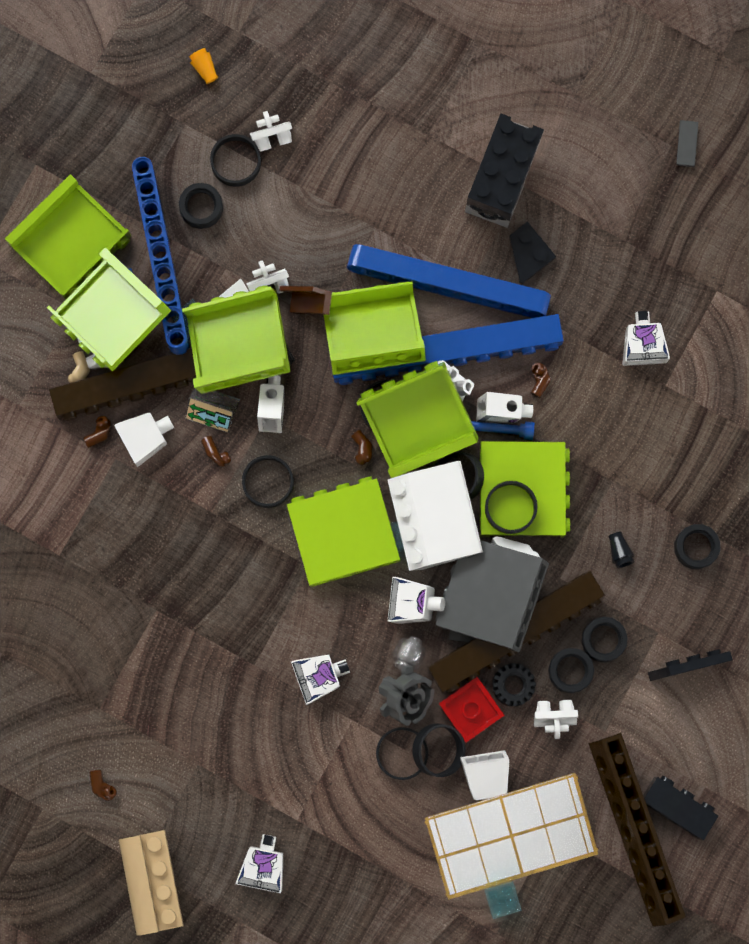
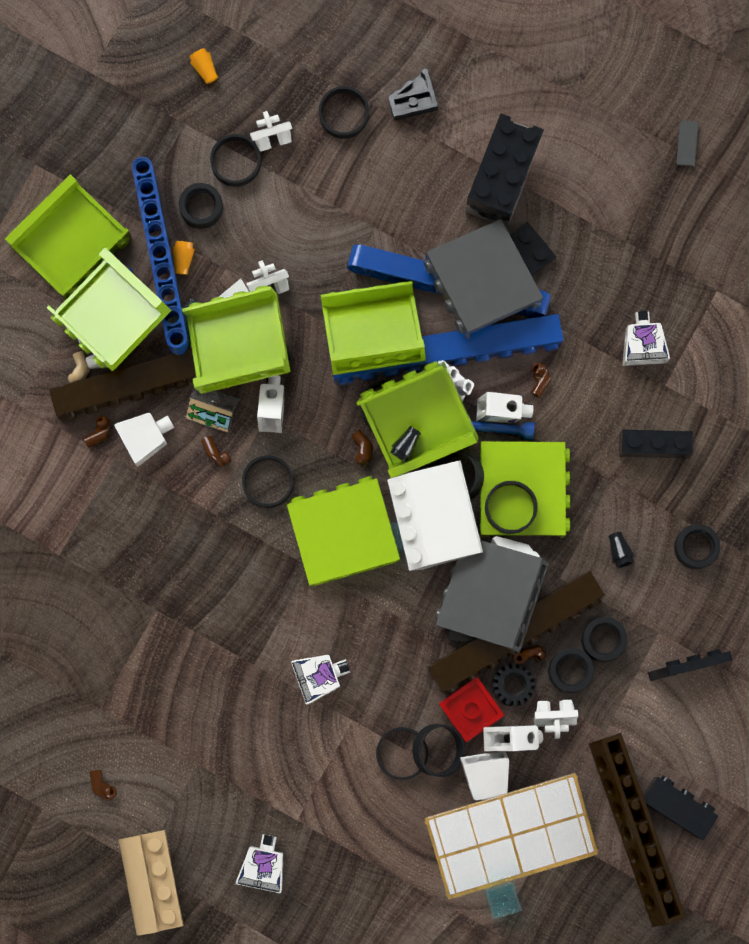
(182, 256): none -> light orange cone
(308, 299): reddish brown panel -> none
(343, 89): none -> black tyre
(405, 444): none -> black cone
(405, 696): dark grey piece -> none
(408, 653): clear head -> none
(412, 602): white torso -> none
(414, 98): none -> wing
(482, 278): none -> dark grey panel
(521, 738): none -> white torso
(527, 653): none -> reddish brown arm
(655, 443): none -> black brick

